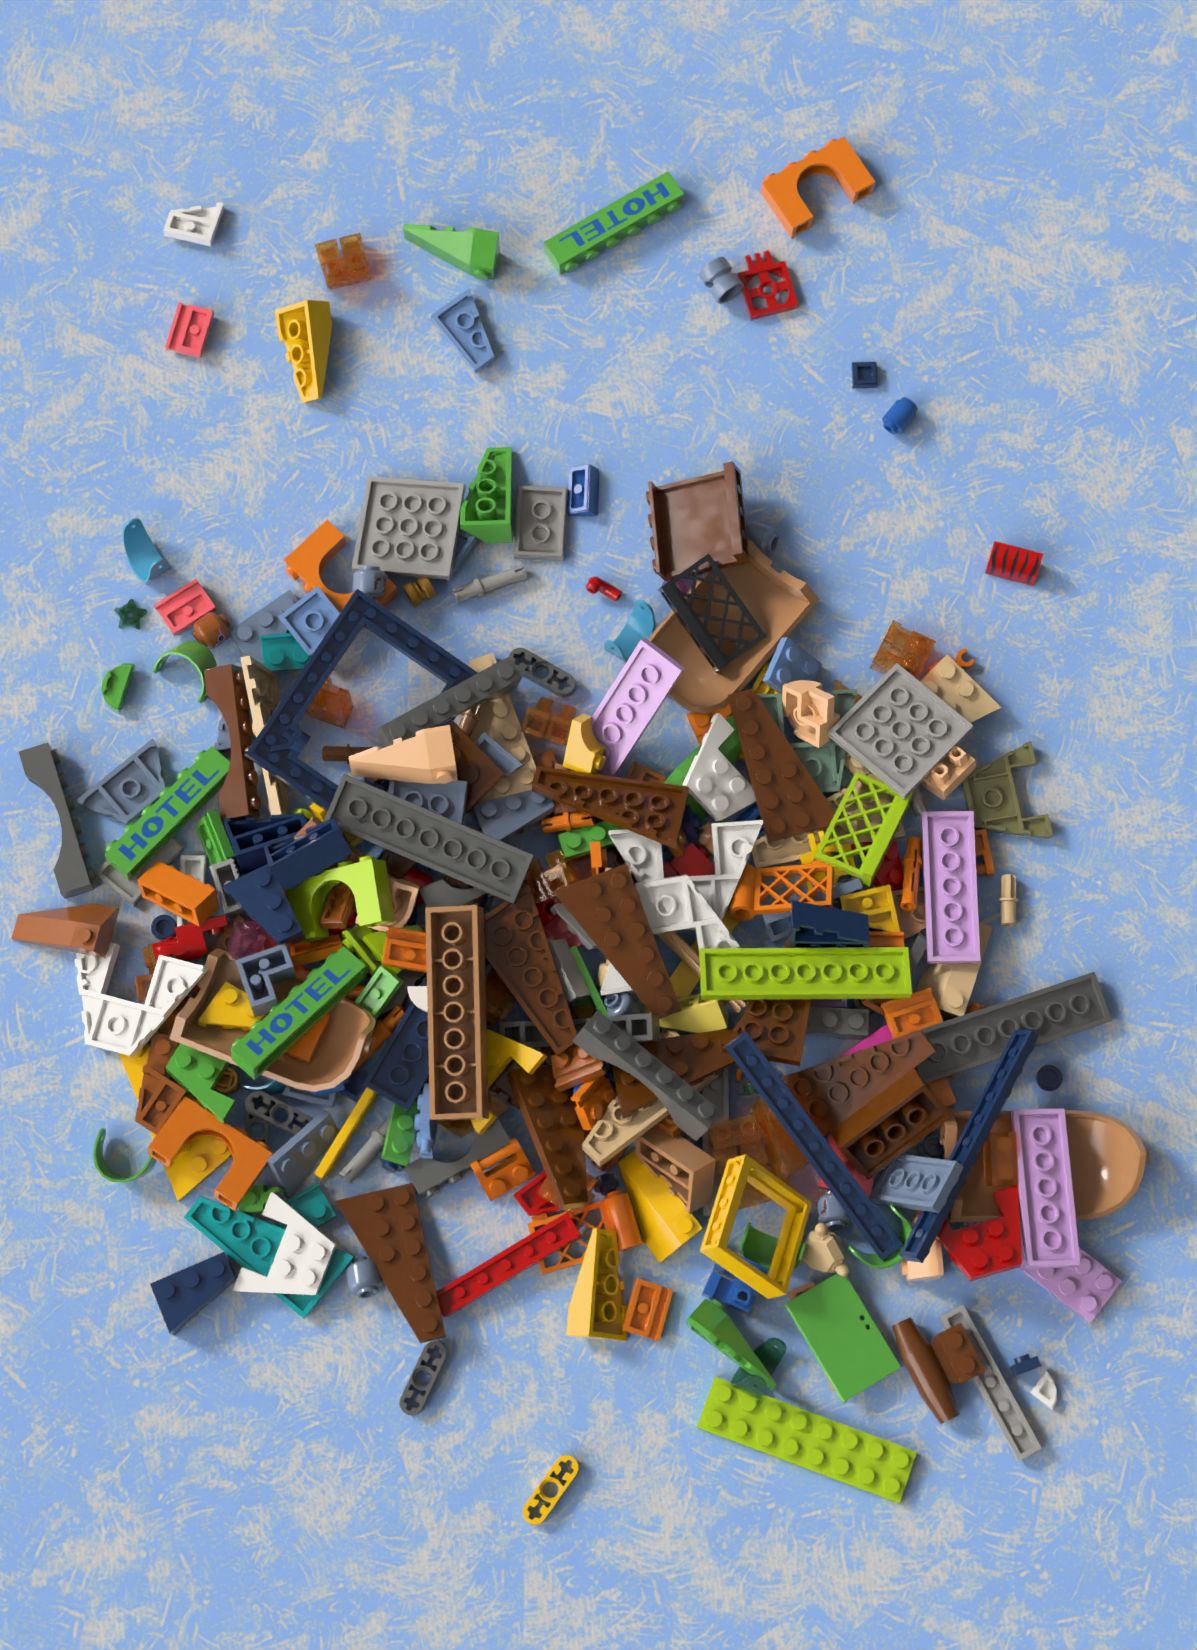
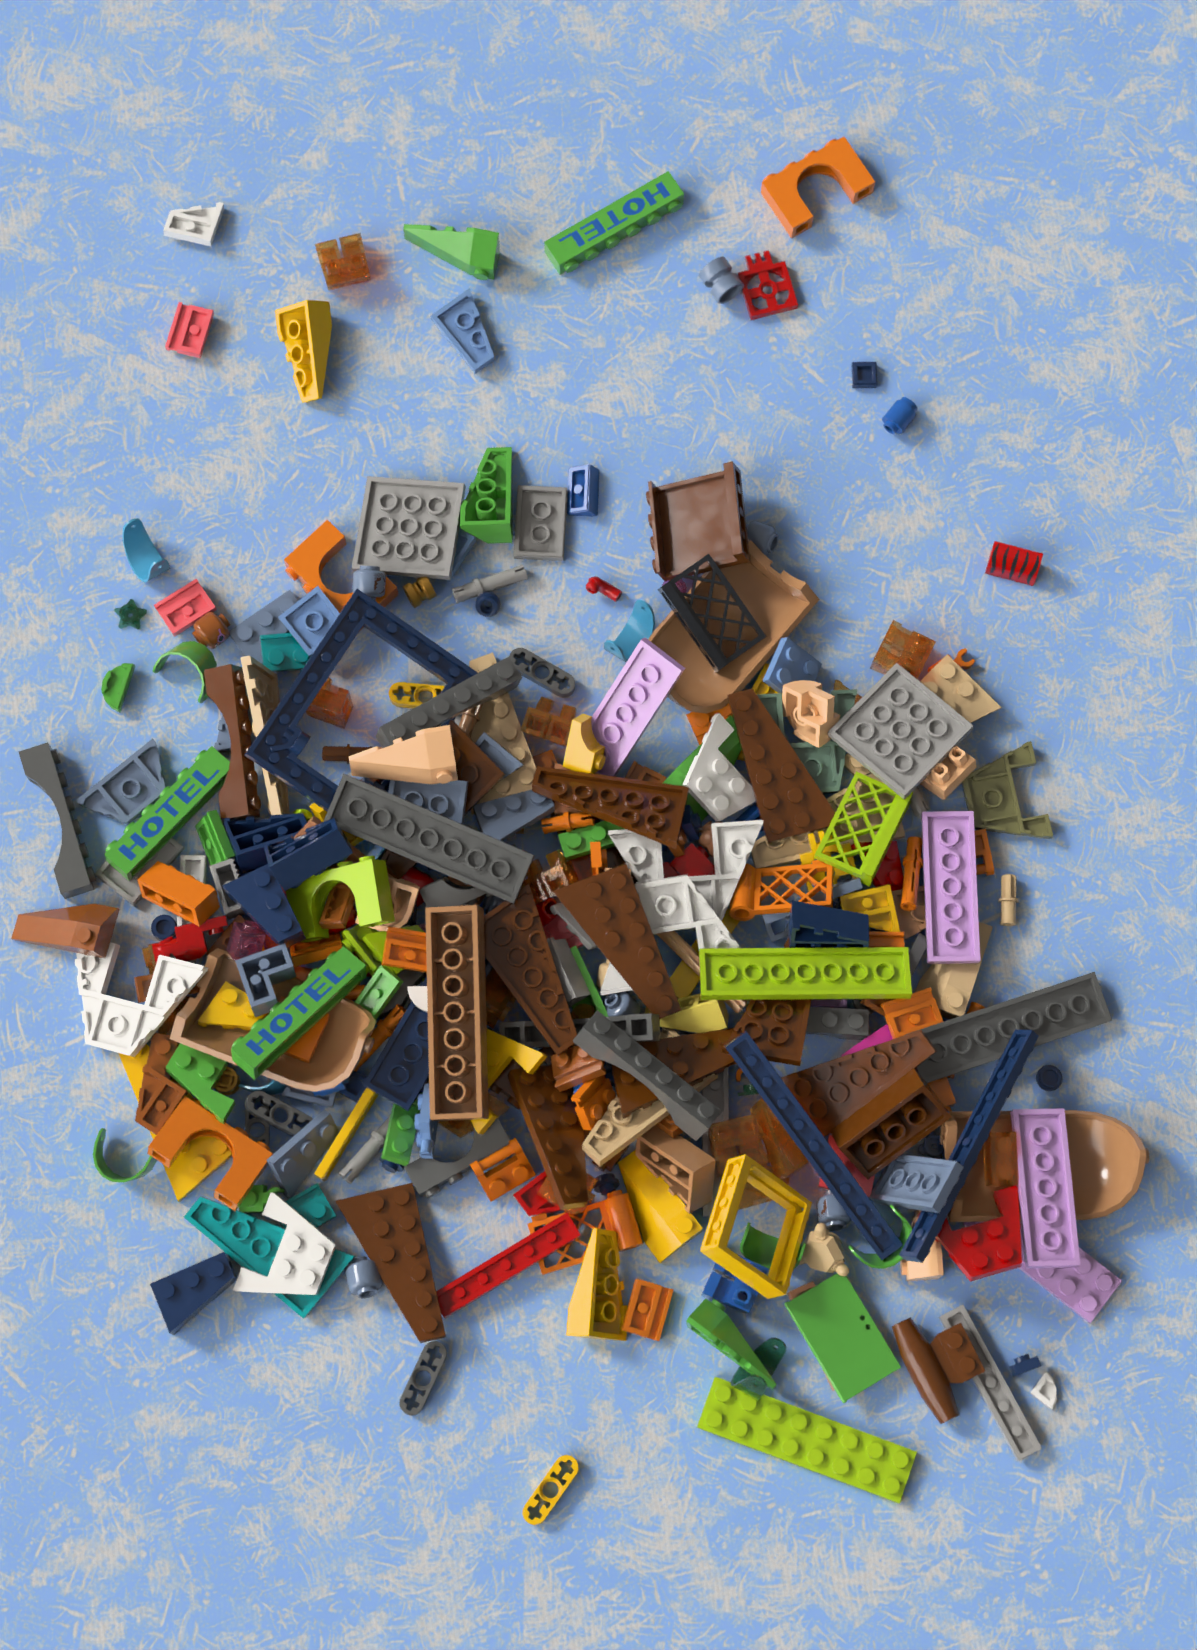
(407, 687): none -> yellow beam
(484, 610): none -> dark blue plate

